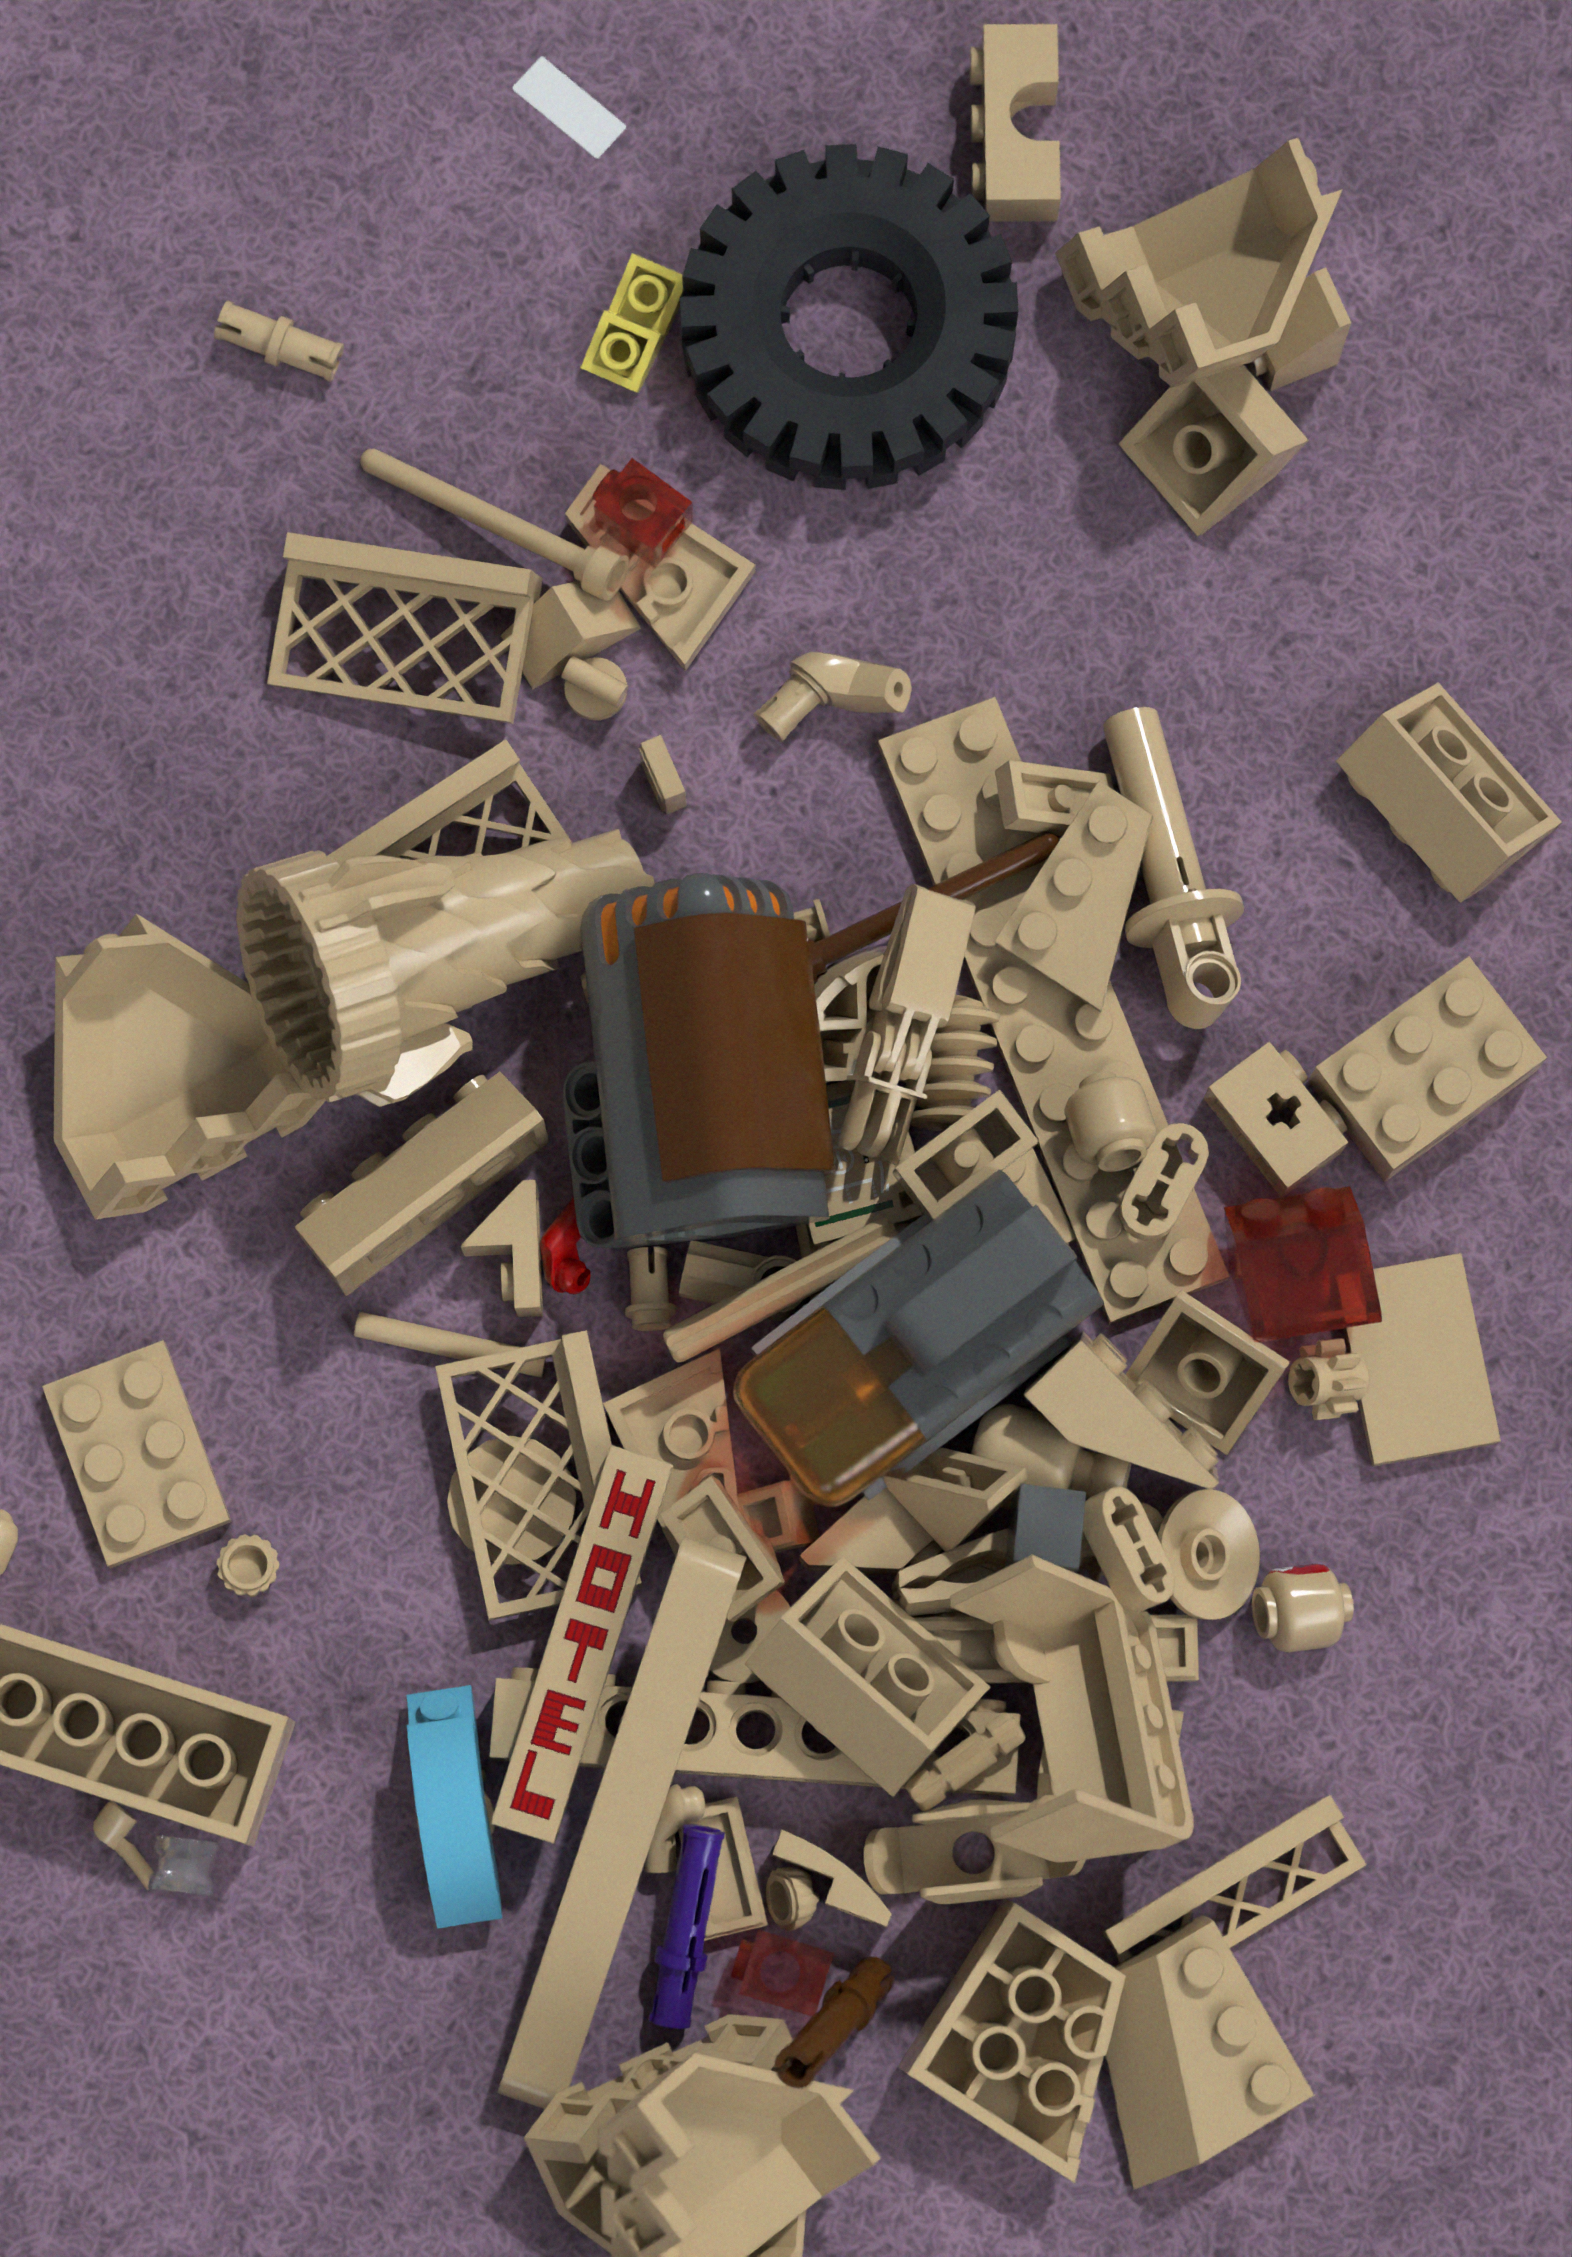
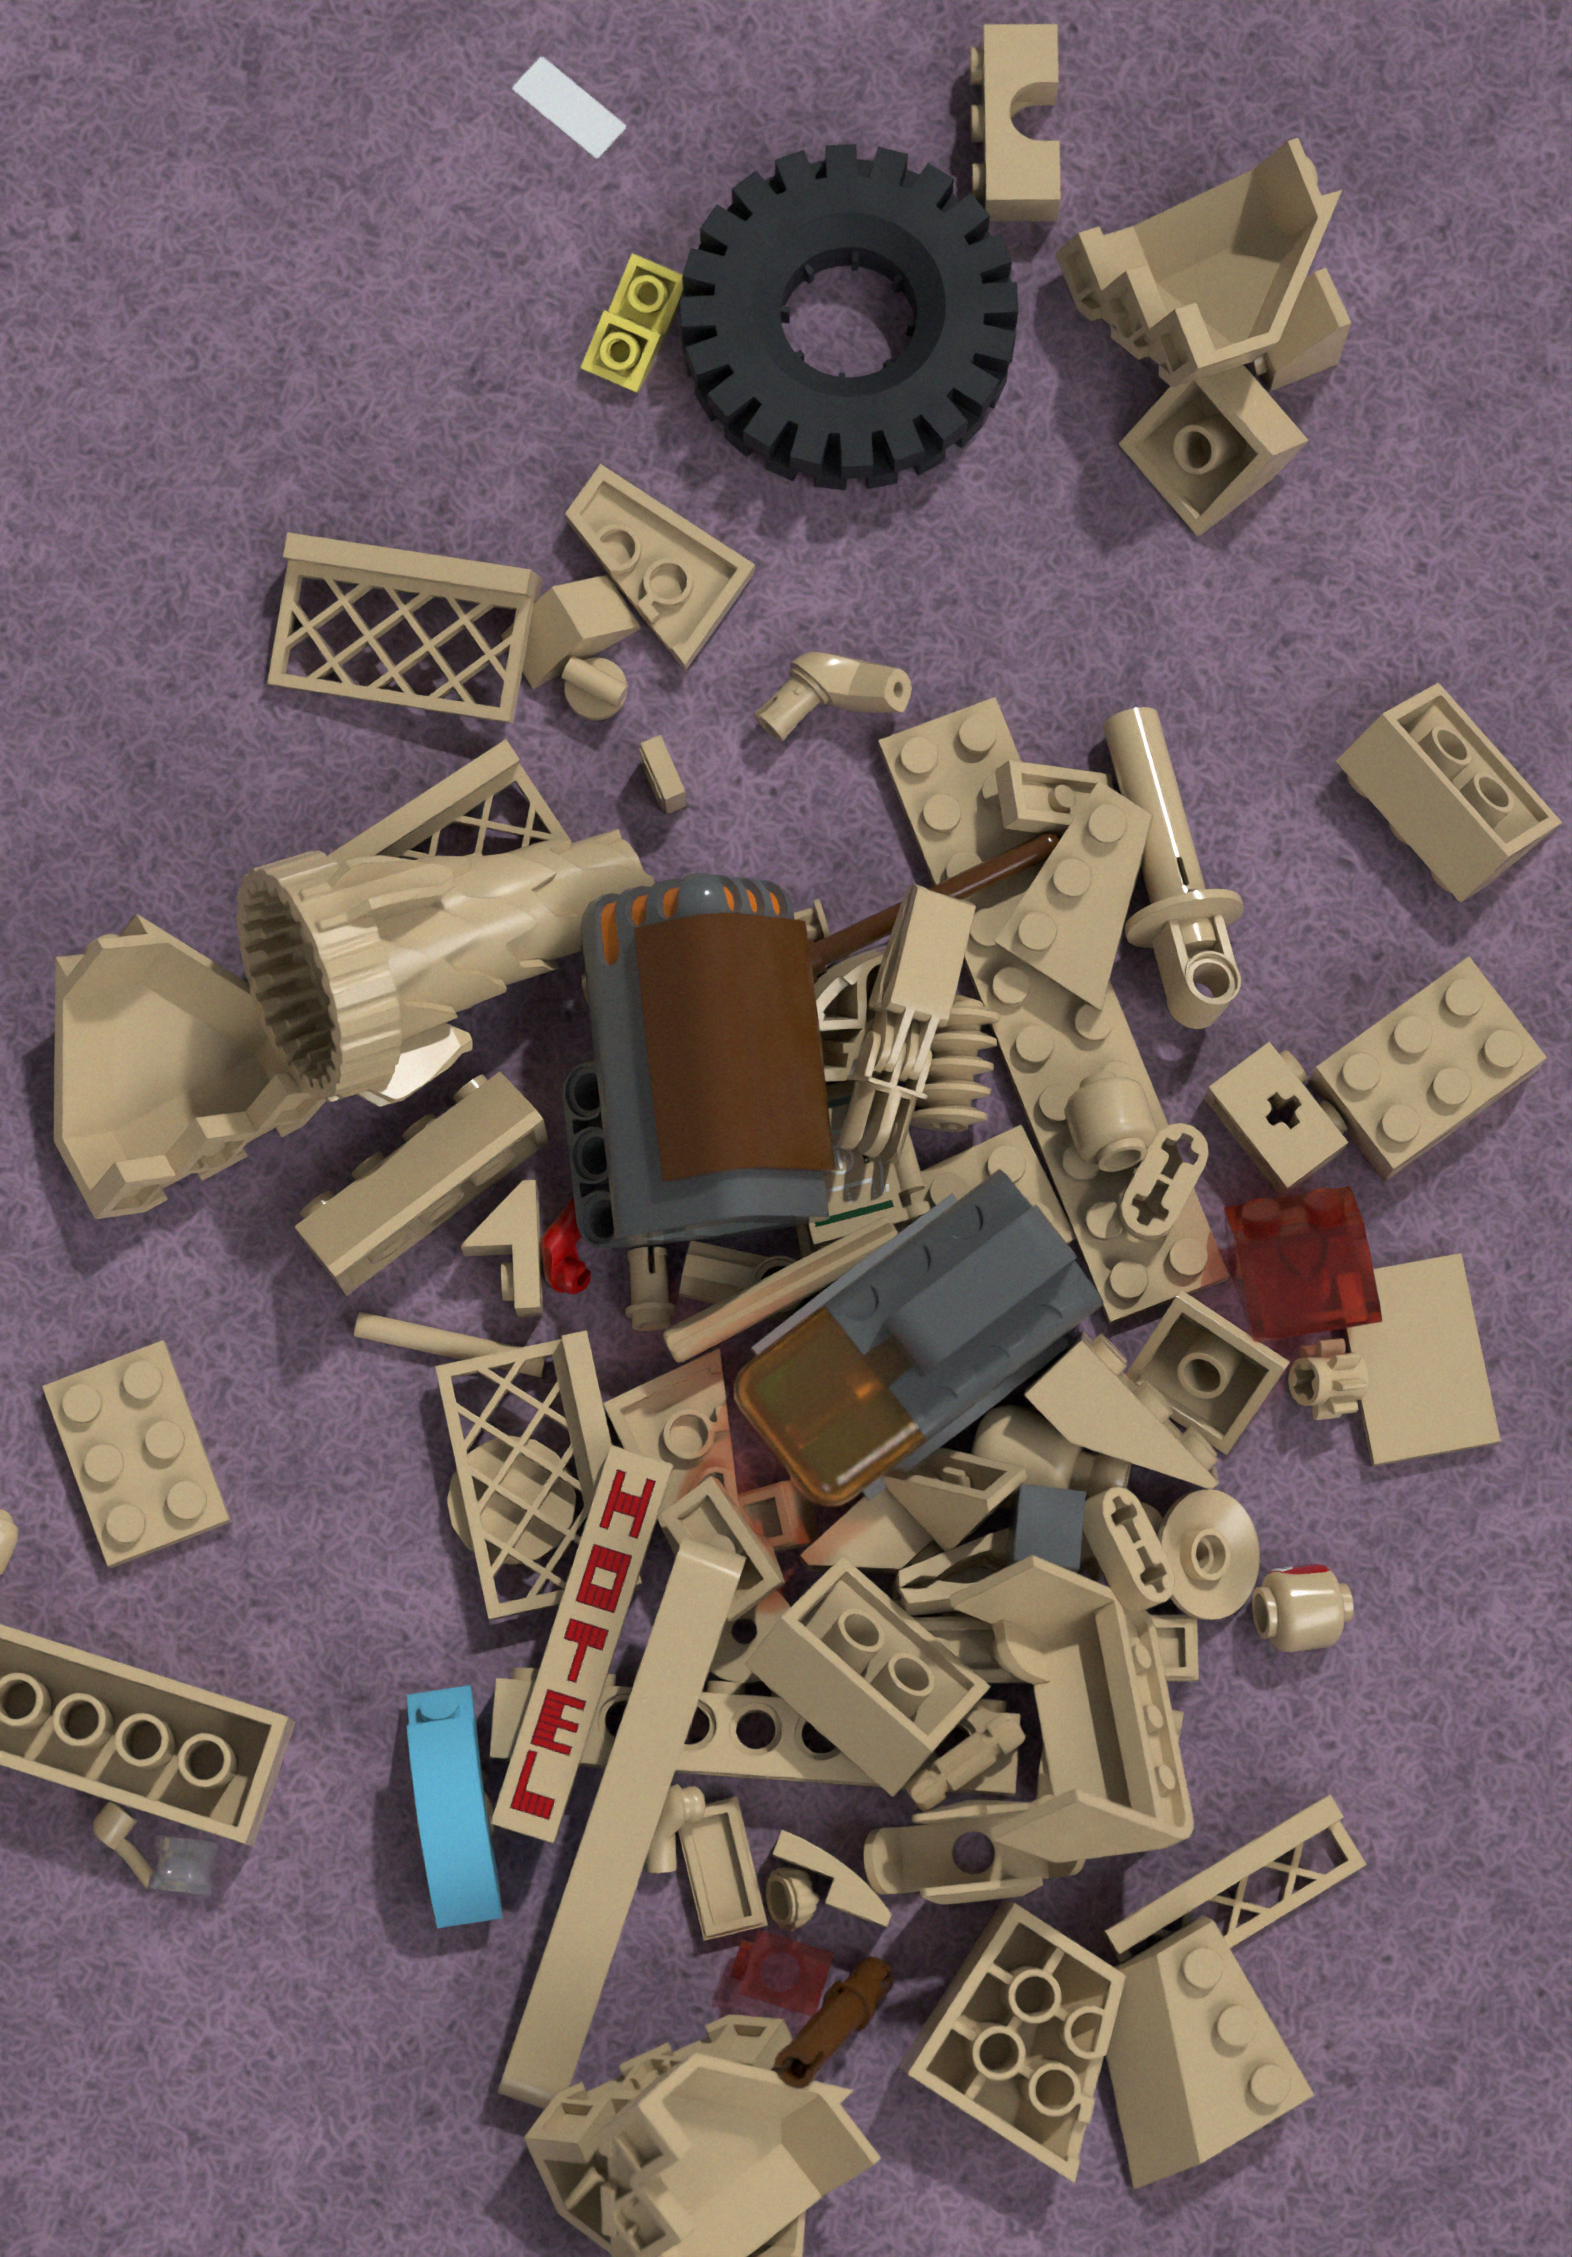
(248, 1565): tan piece -> none
(279, 341): tan pin -> none
(598, 569): tan piece -> none
(647, 537): clear red brick -> none
(682, 1951): dark purple pin -> none
(965, 1155): tan brick -> none

